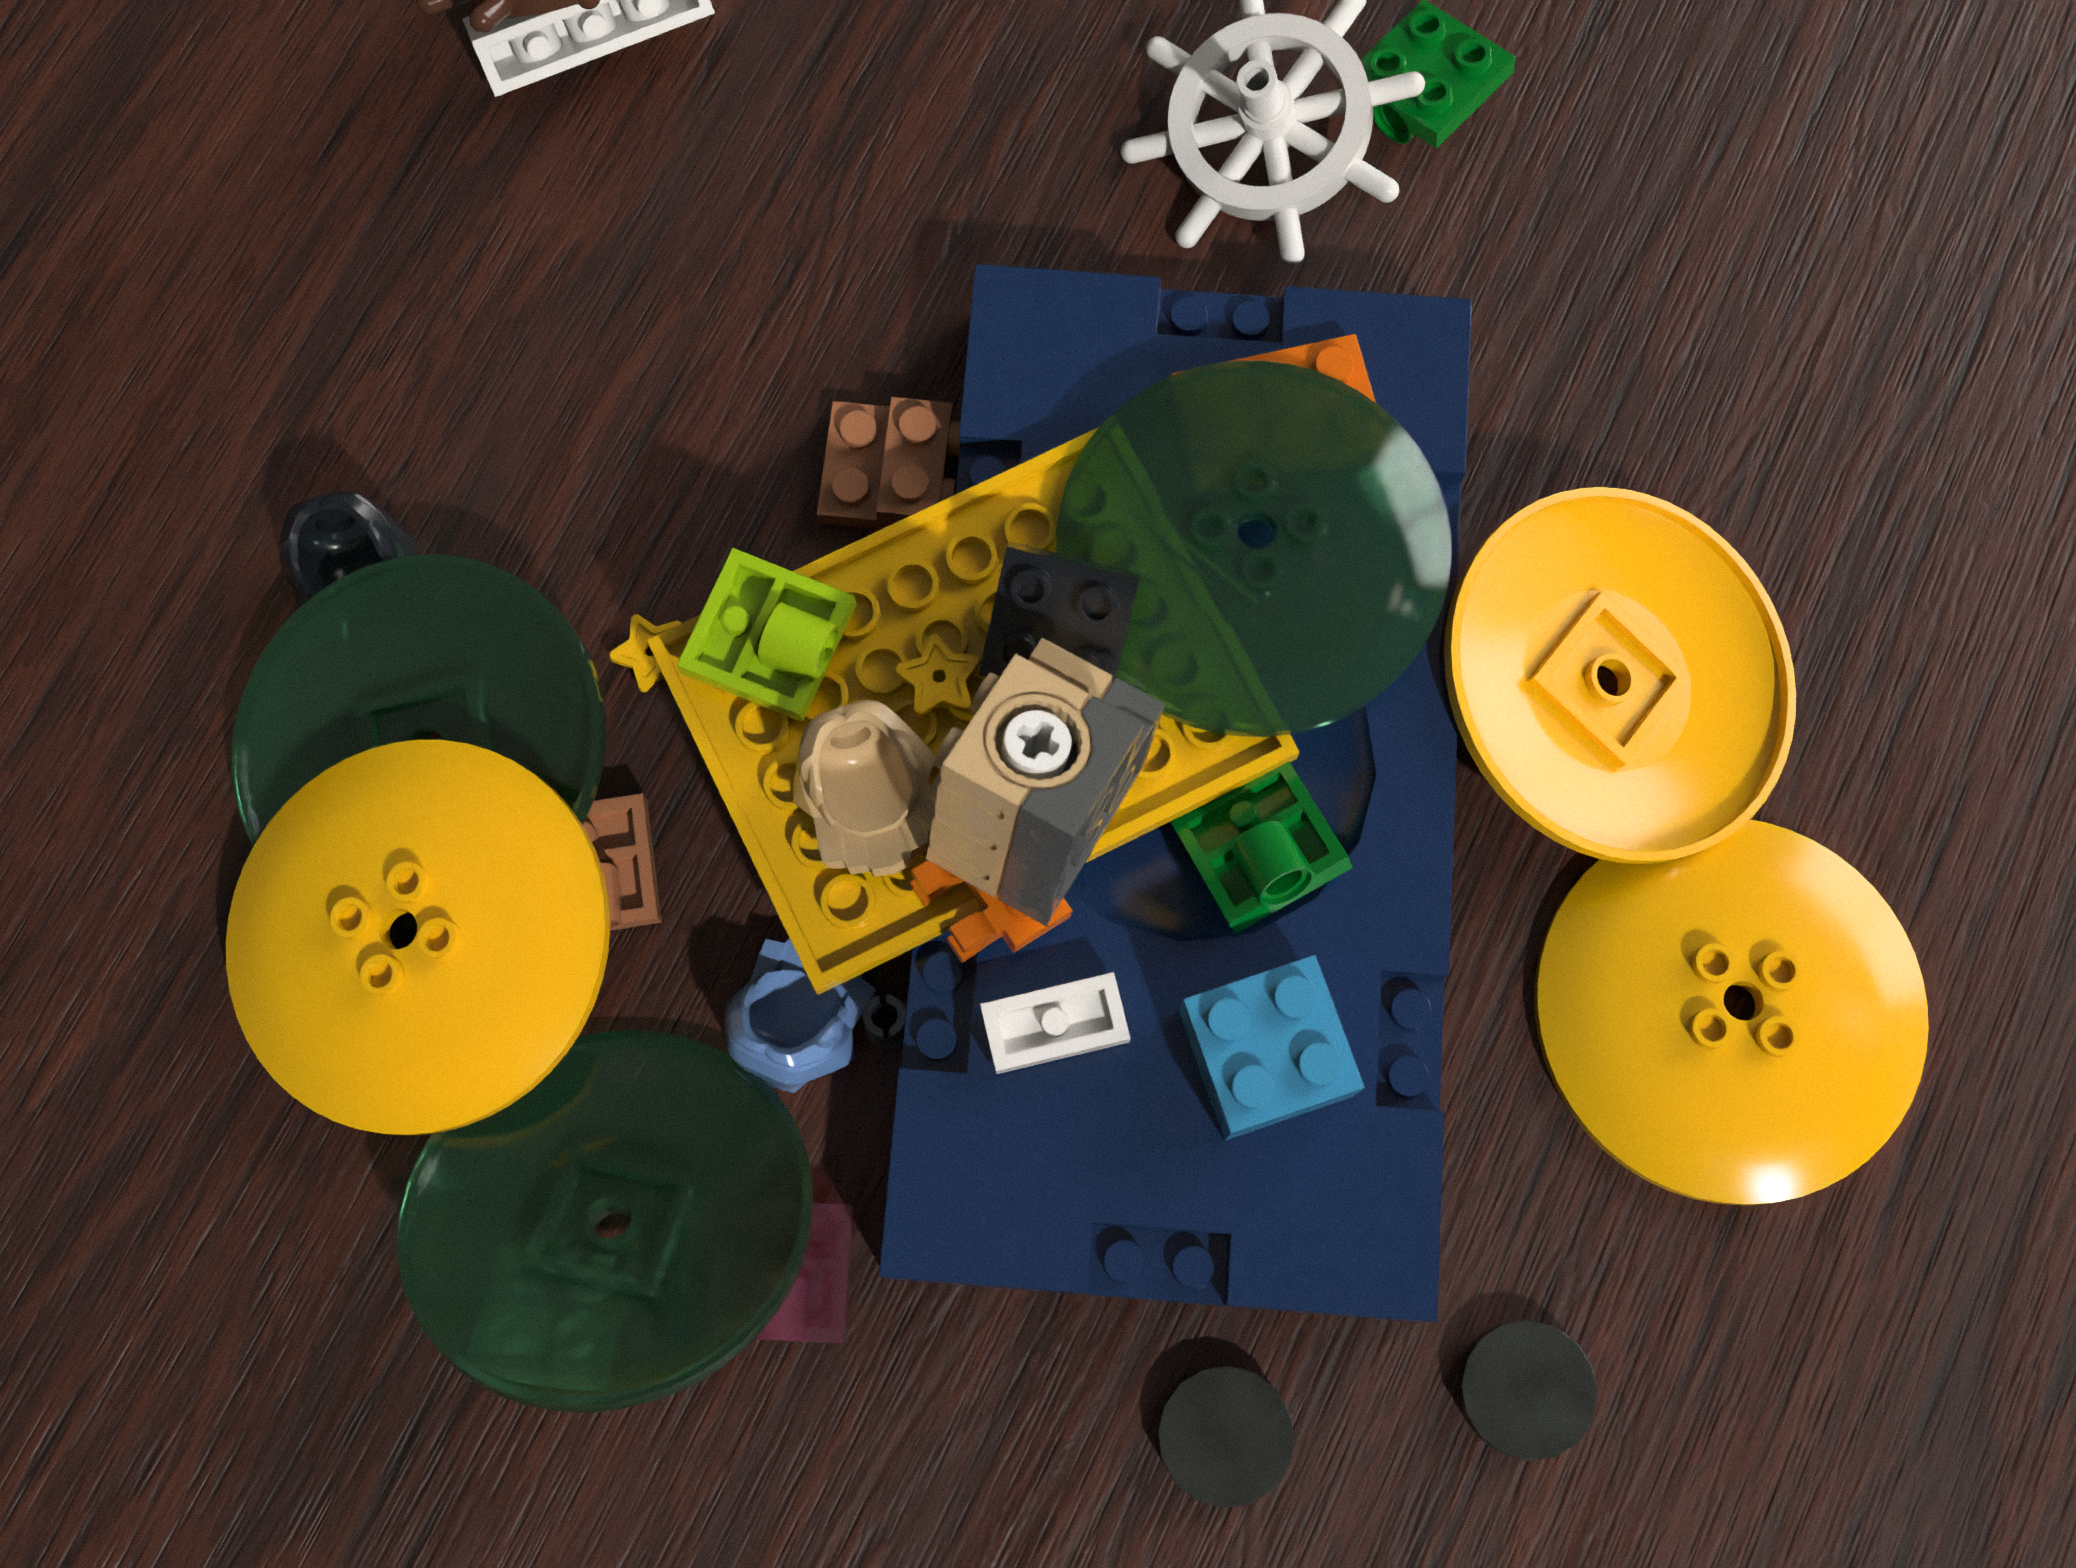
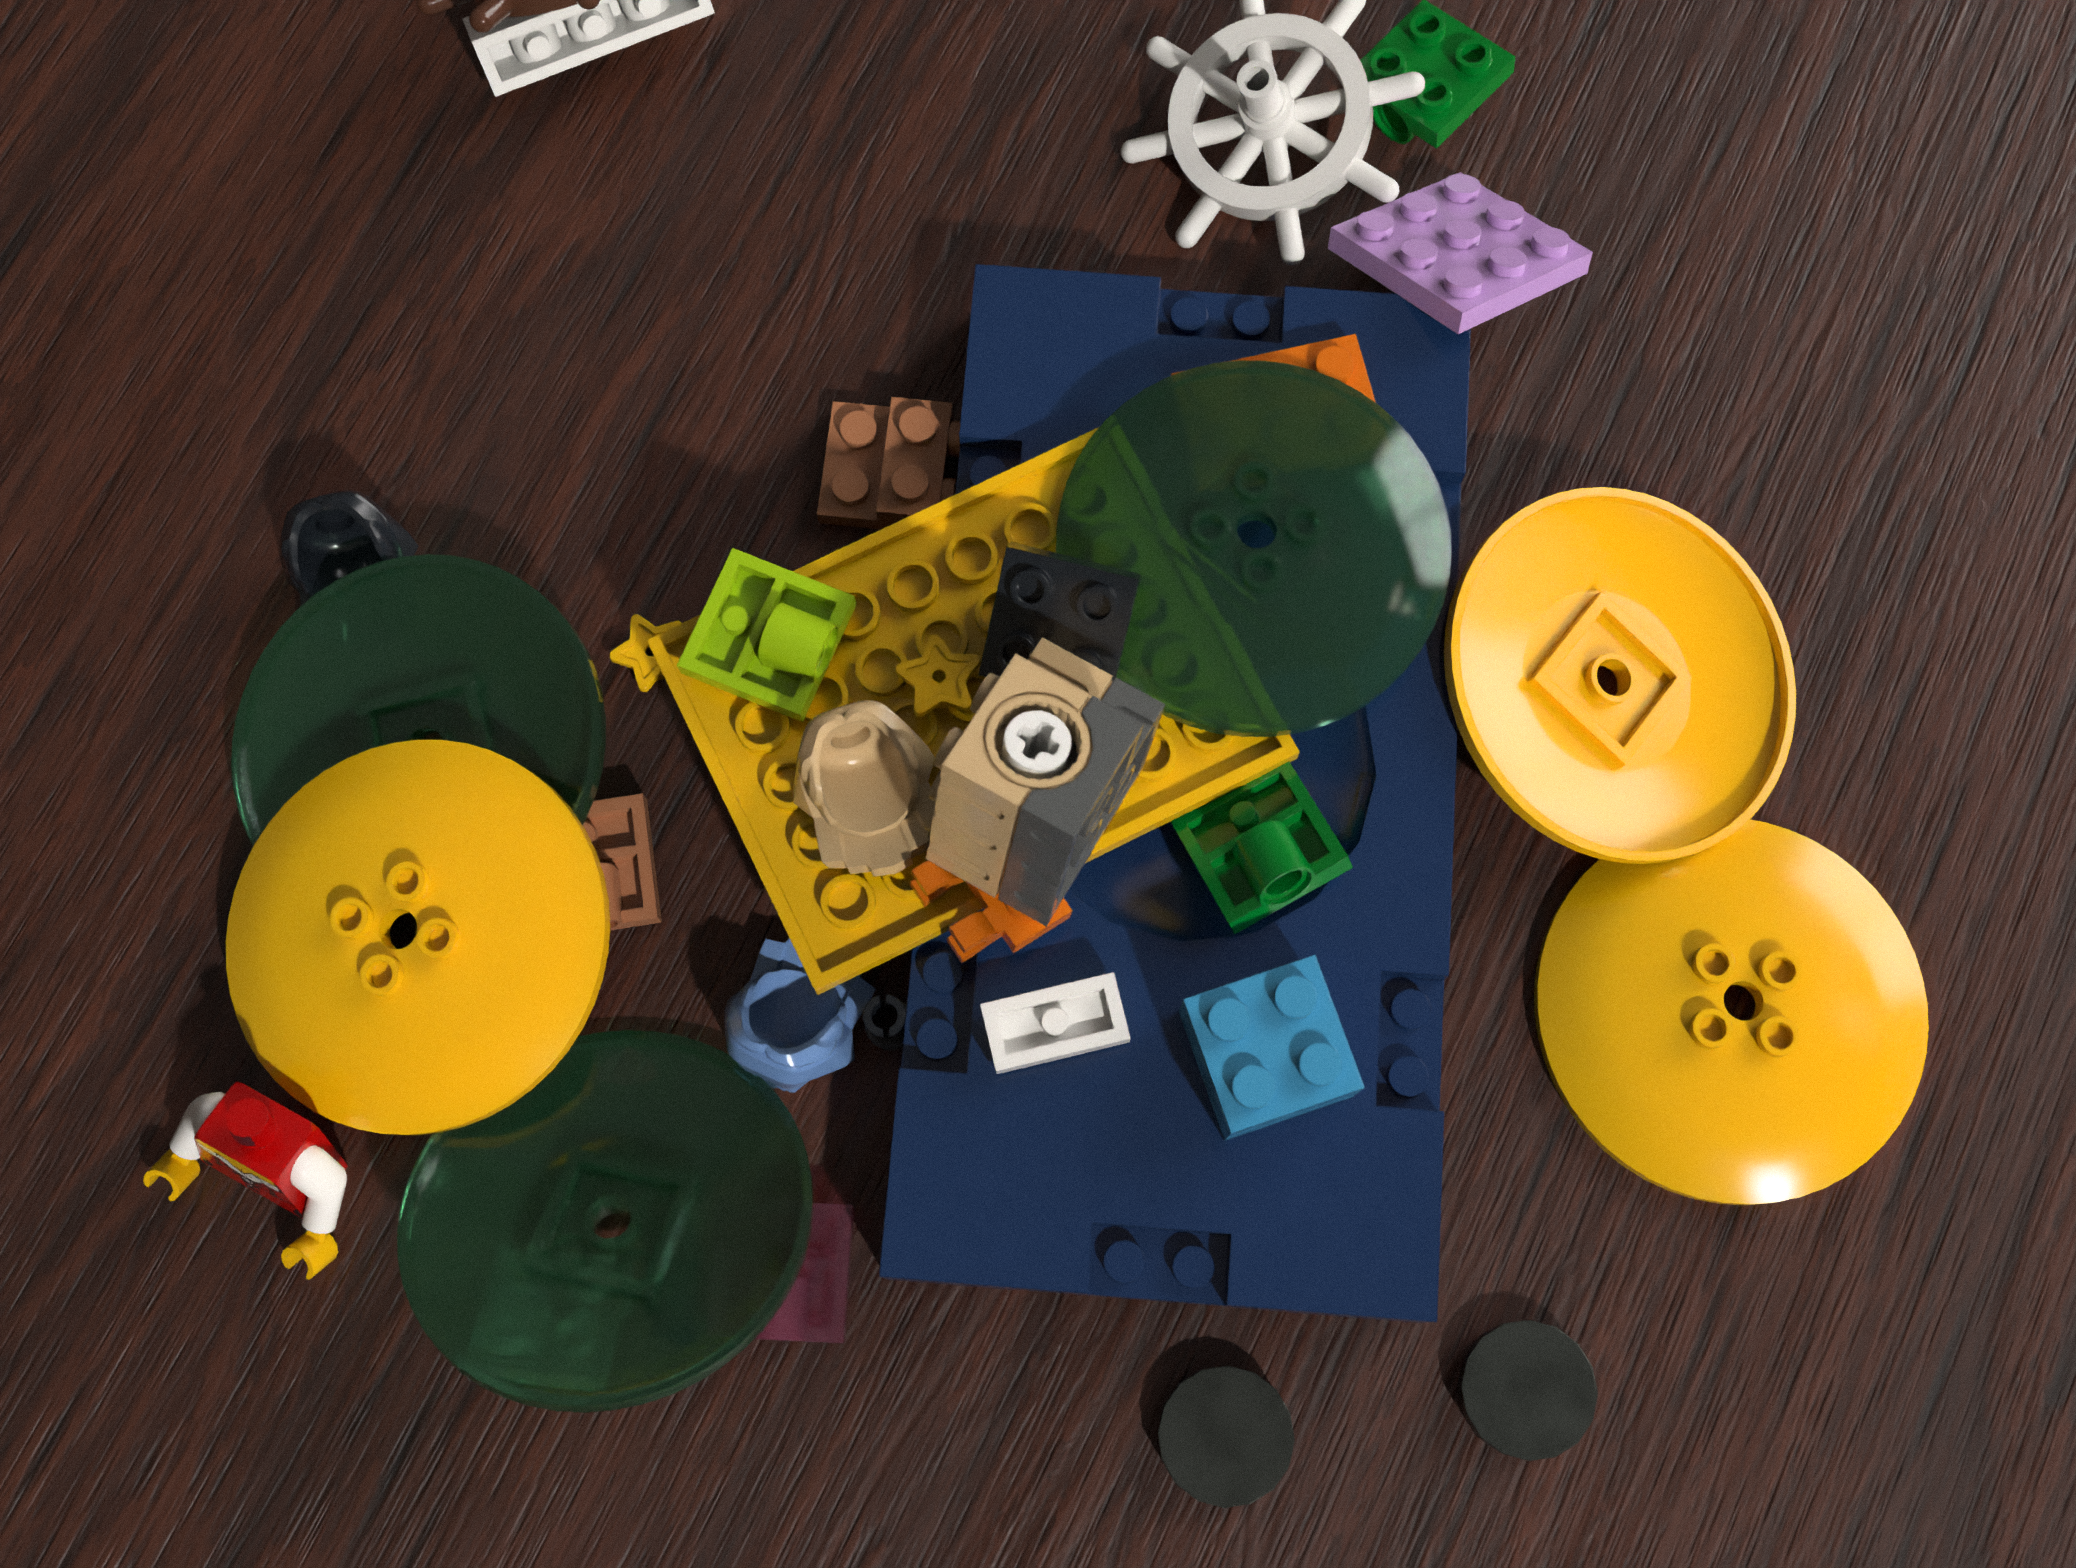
(268, 1153): none -> torso
(1459, 251): none -> lavender plate

